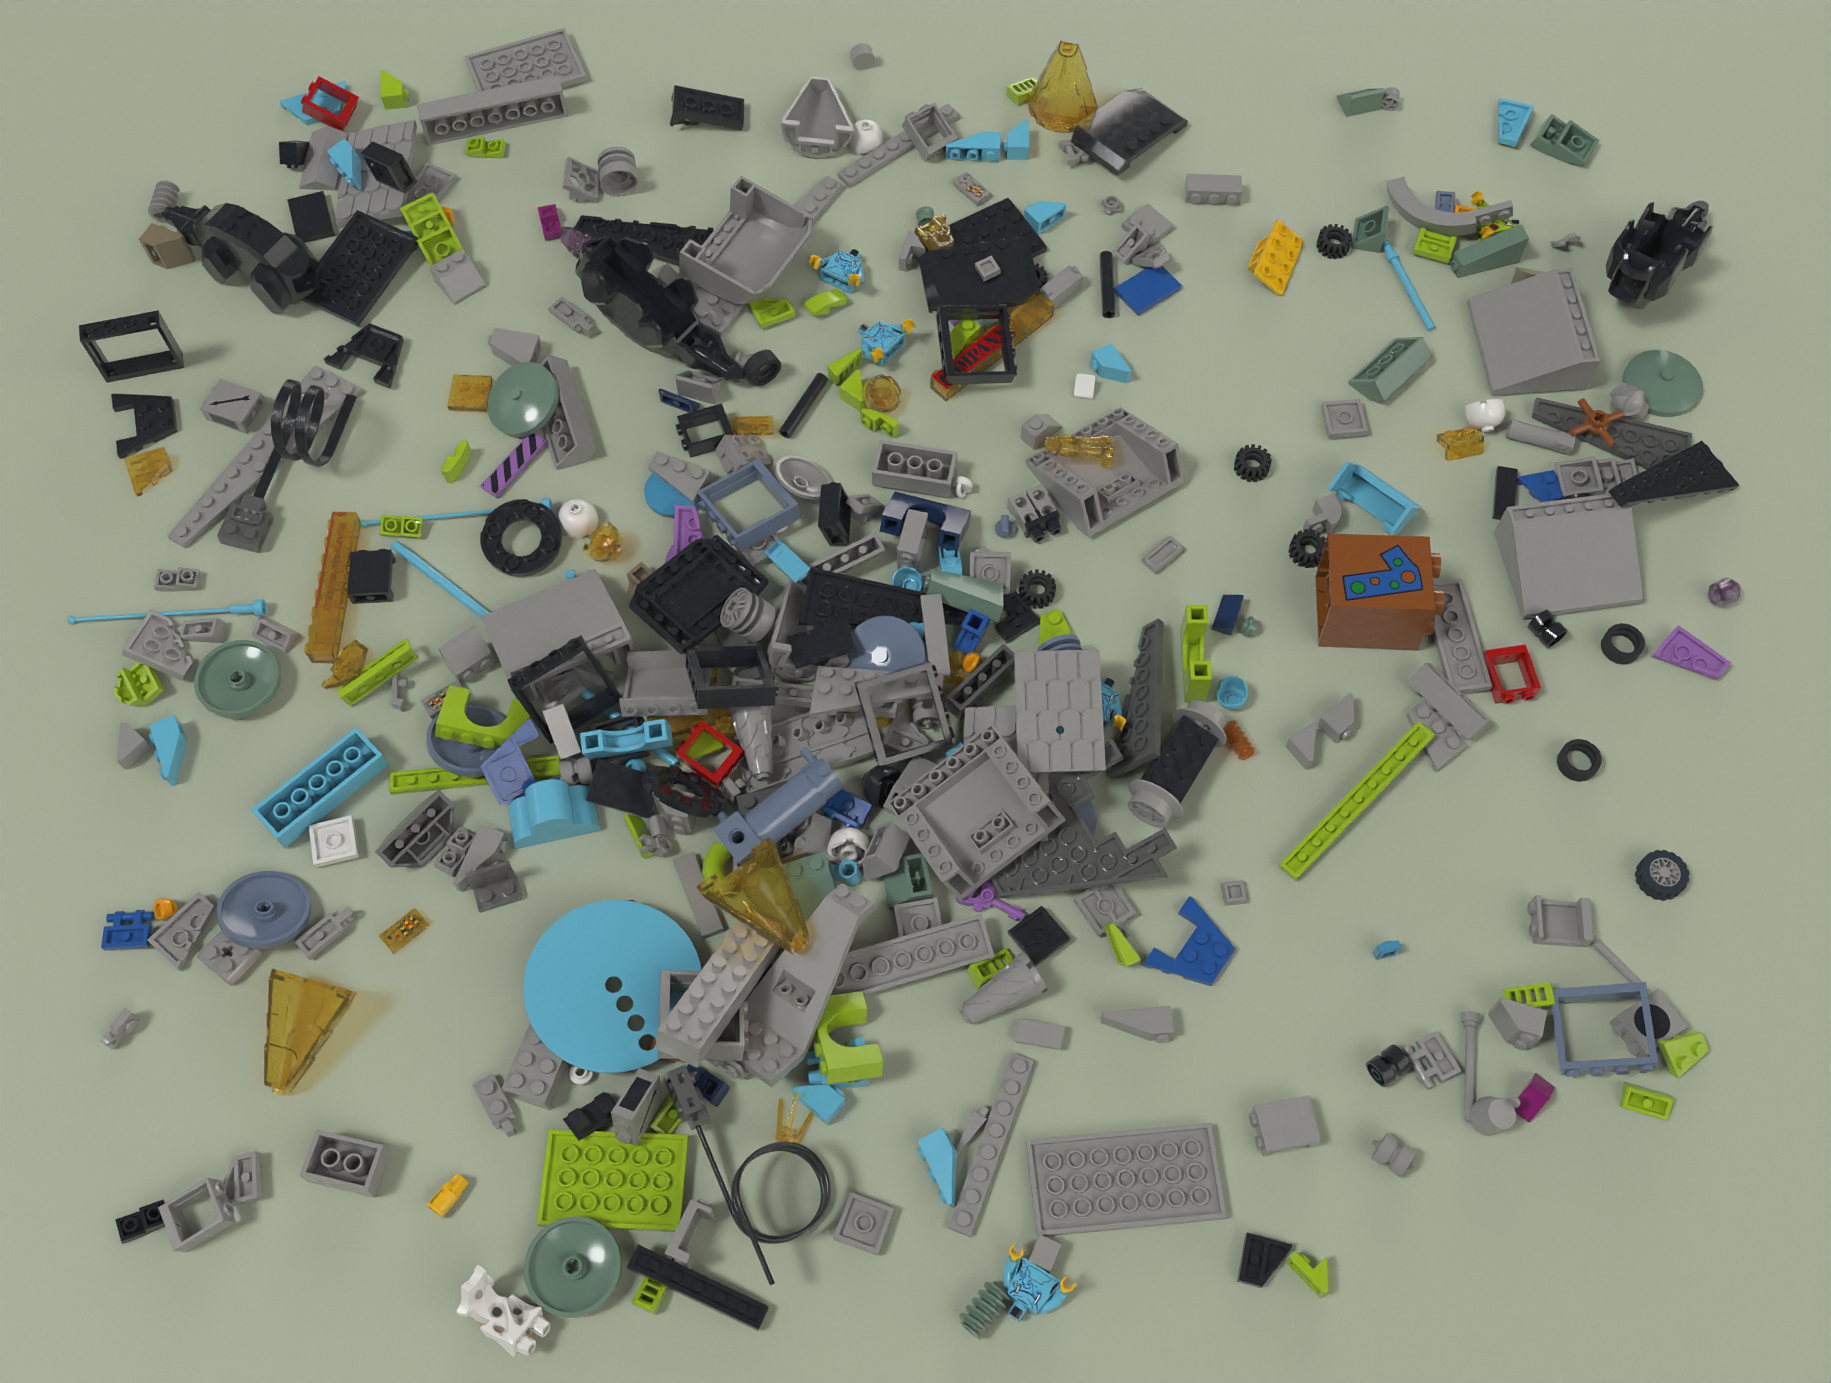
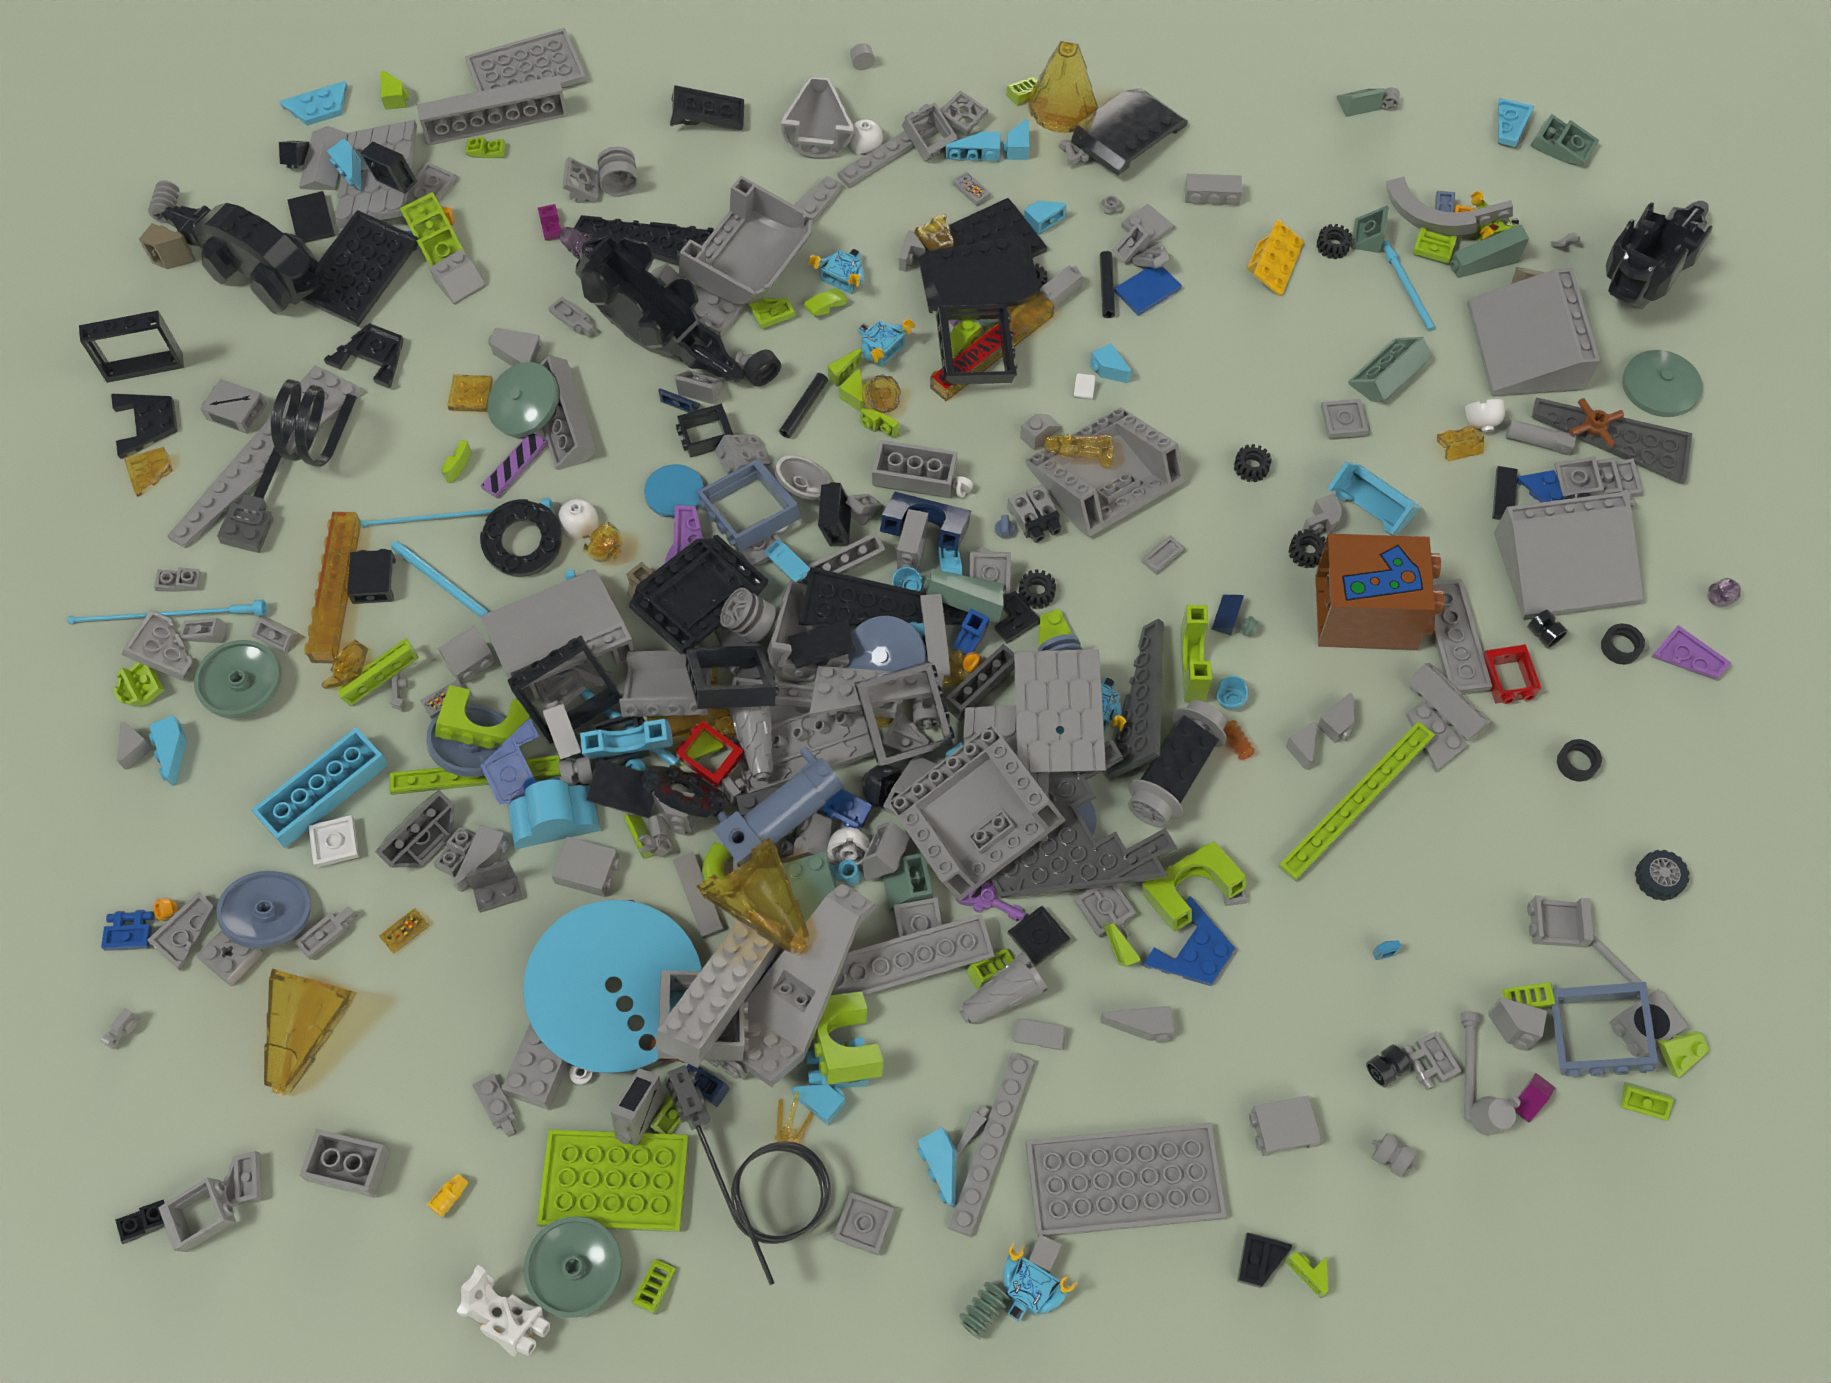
(324, 115): red window -> none
(401, 526): lime slope -> none
(586, 866): none -> light grey brick
(591, 1116): black piece -> none
(680, 474): light grey wing -> none
(686, 1228): light grey panel -> none
(698, 1287): black plate -> none
(753, 425): clear yellow bracket -> none
(924, 215): sand green wheel -> none
(969, 104): none -> light grey piece
(987, 268): light grey plate -> none
(1207, 862): none -> lime arch
(1630, 401): light grey helmet -> none
(1678, 477): black wing -> none

